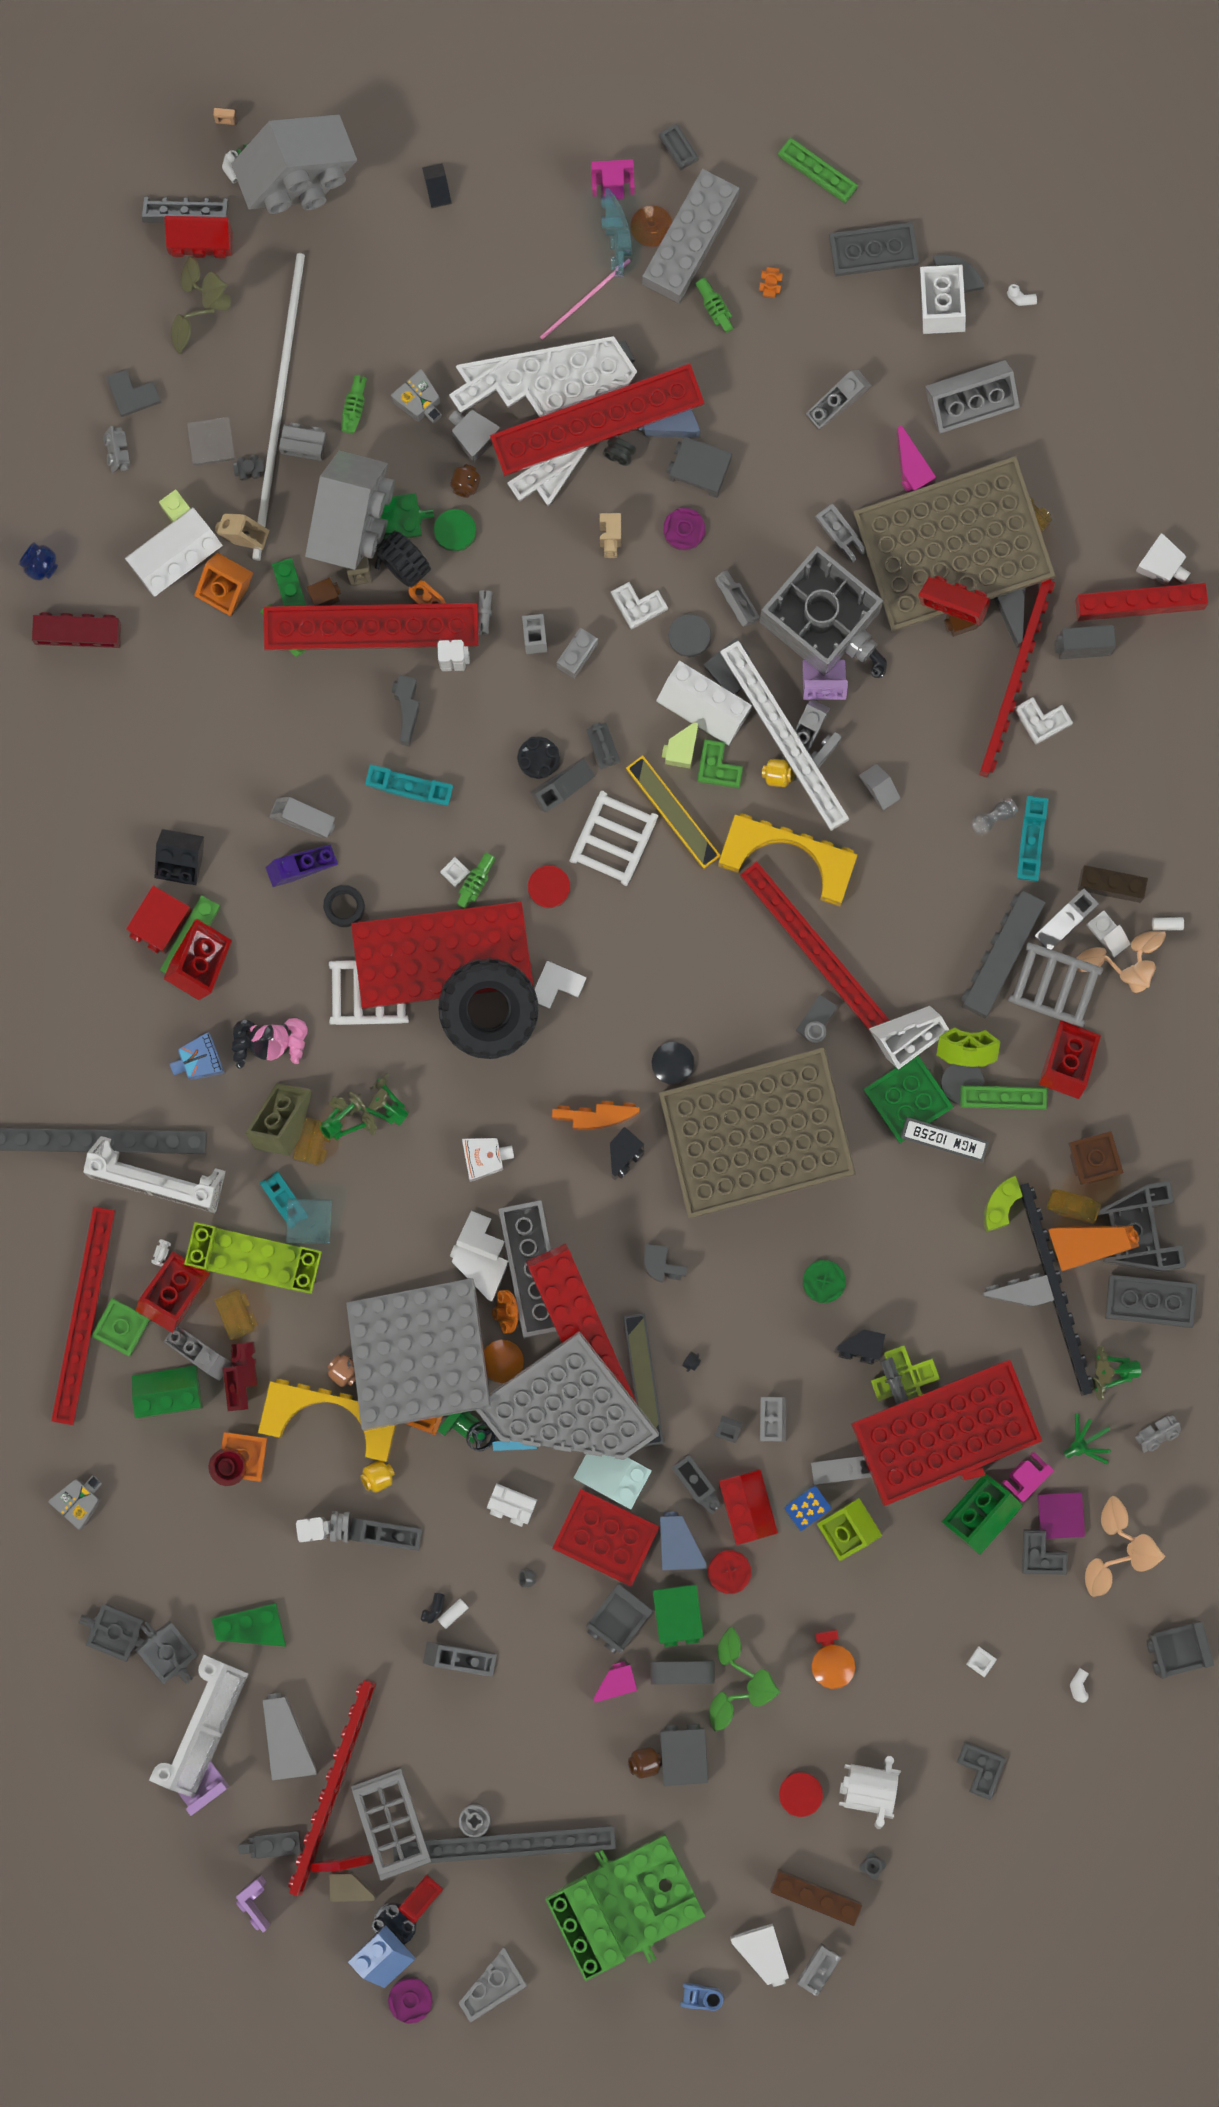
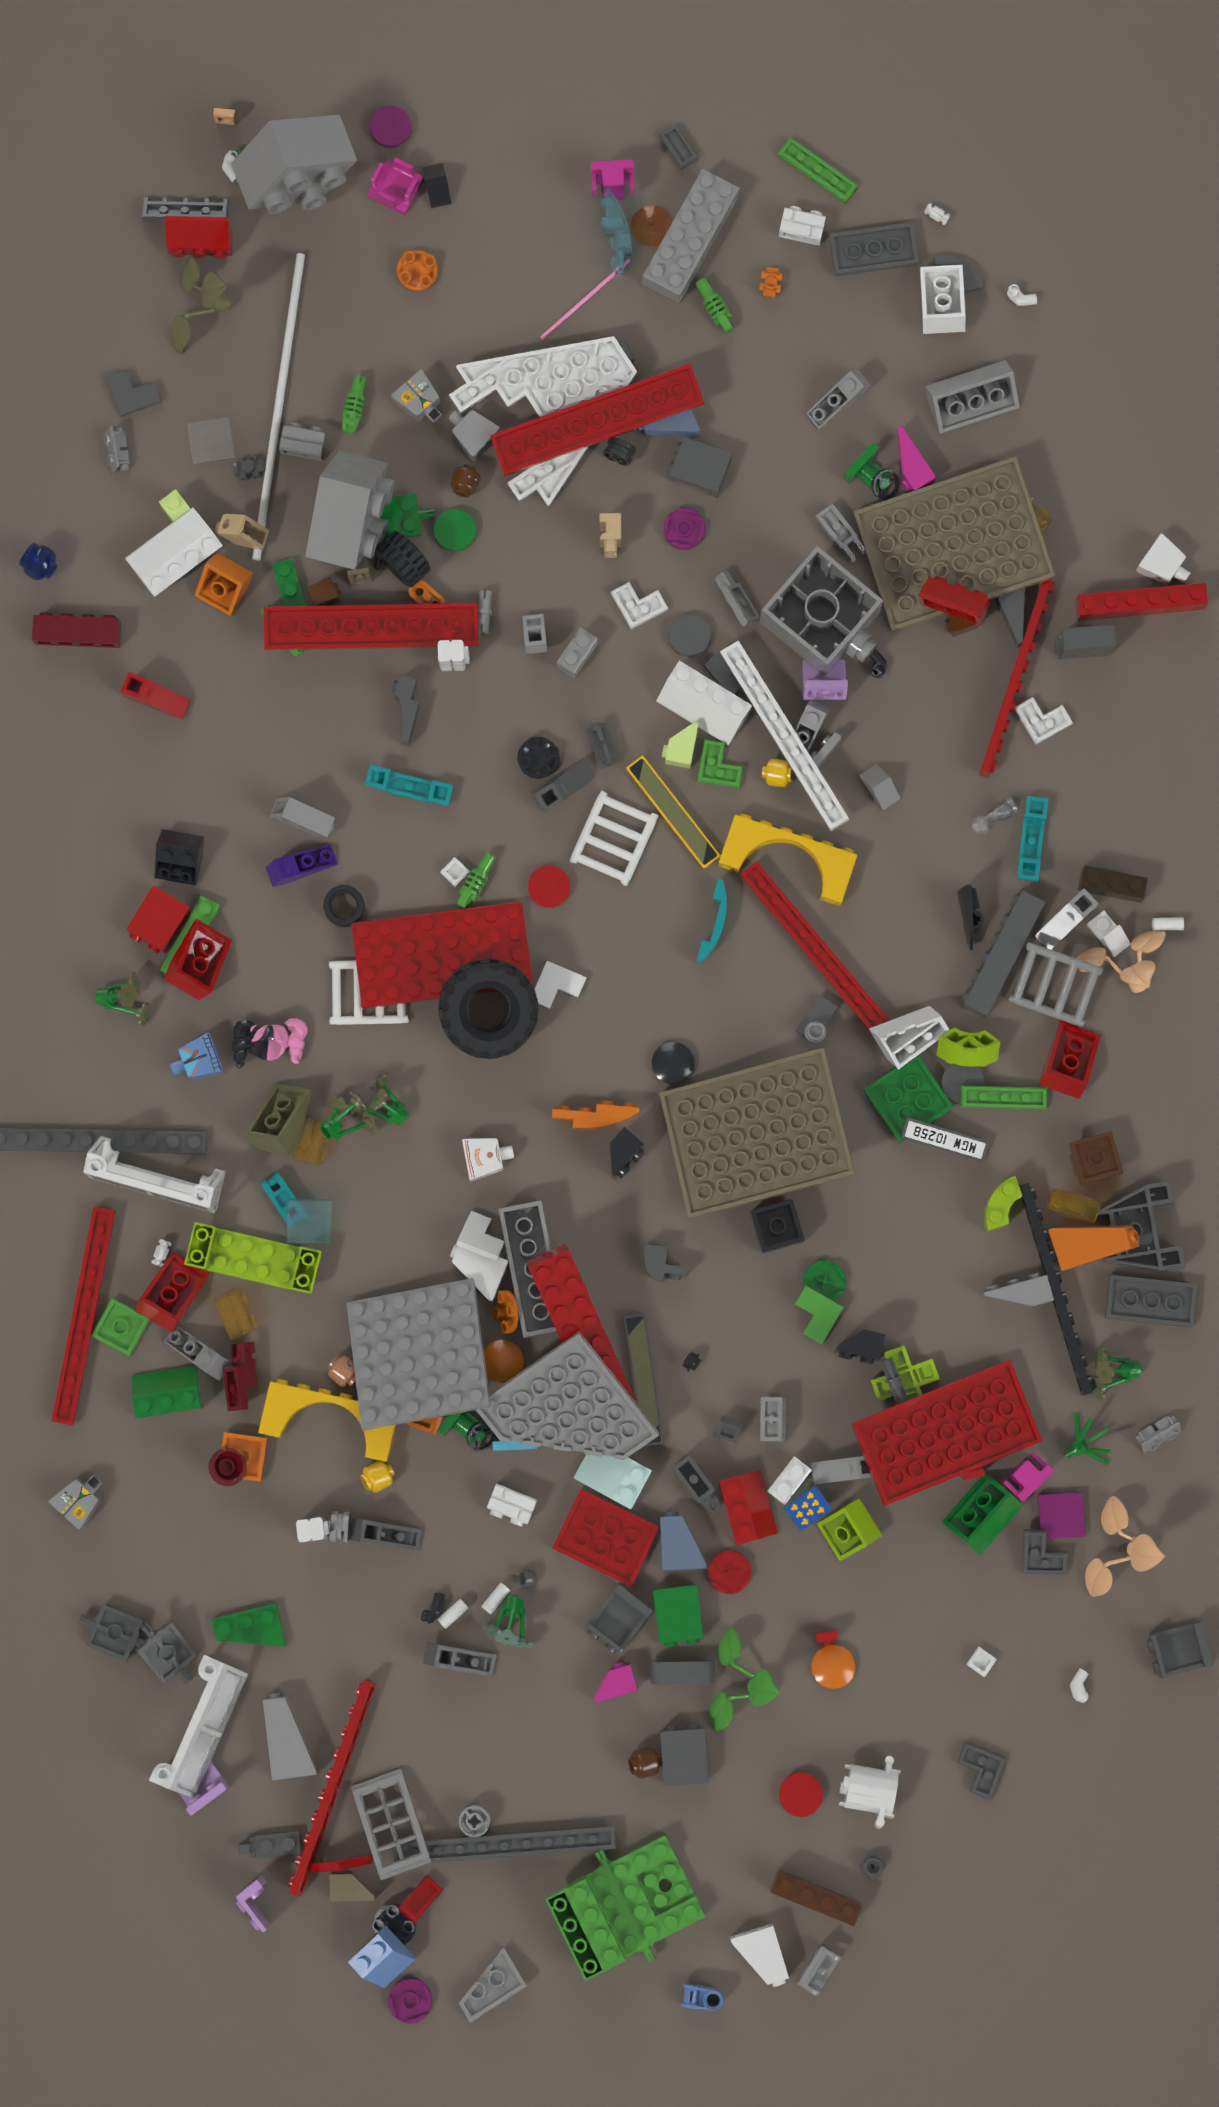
(108, 996): none -> plant
(154, 695): none -> red slope
(390, 126): none -> magenta tile
(395, 185): none -> dark pink panel
(417, 270): none -> orange dish
(496, 1598): none -> white axle
(513, 1609): none -> plant
(707, 947): none -> teal slope
(777, 1226): none -> black brick
(789, 1480): none -> white brick
(802, 225): none -> white brick
(824, 1312): none -> bright green tile
(872, 474): none -> green piece
(937, 213): none -> white piece
(968, 904): none -> black panel

